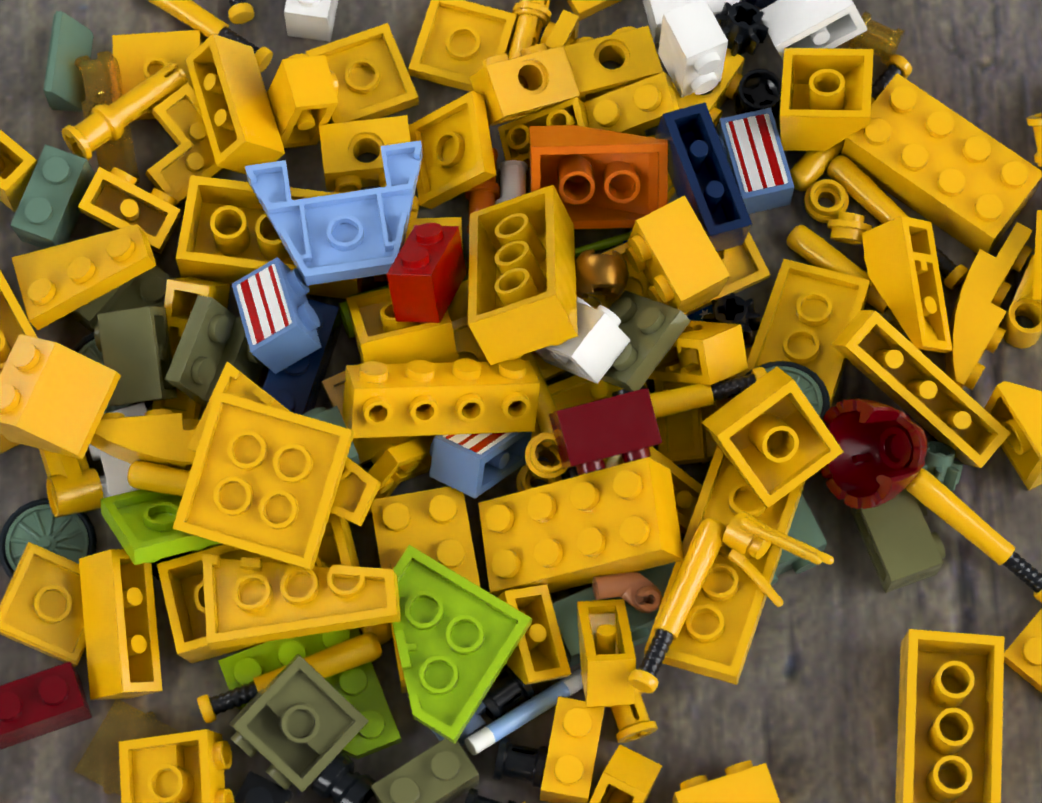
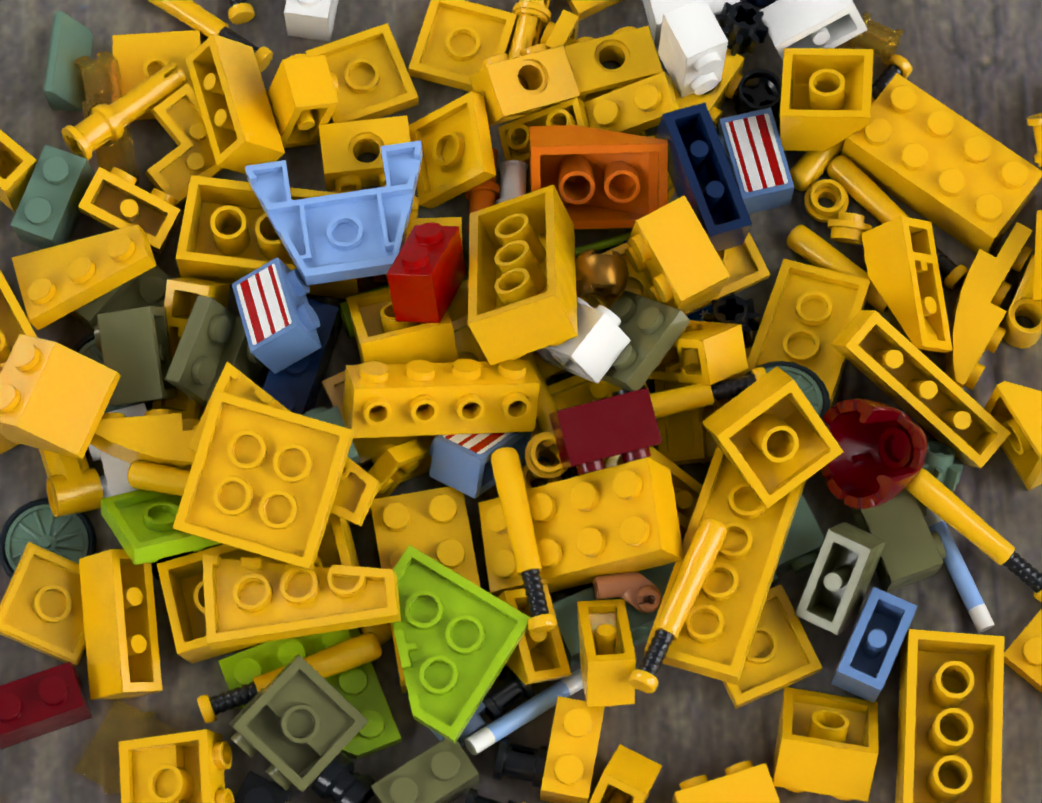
(519, 523): none -> yellow piece
(633, 720): yellow bush -> none
(753, 538): yellow plant -> none
(777, 654): none -> yellow plate
(826, 744): none -> yellow slope
(840, 577): none -> olive brick
(874, 644): none -> medium blue brick
(961, 575): none -> light blue bar

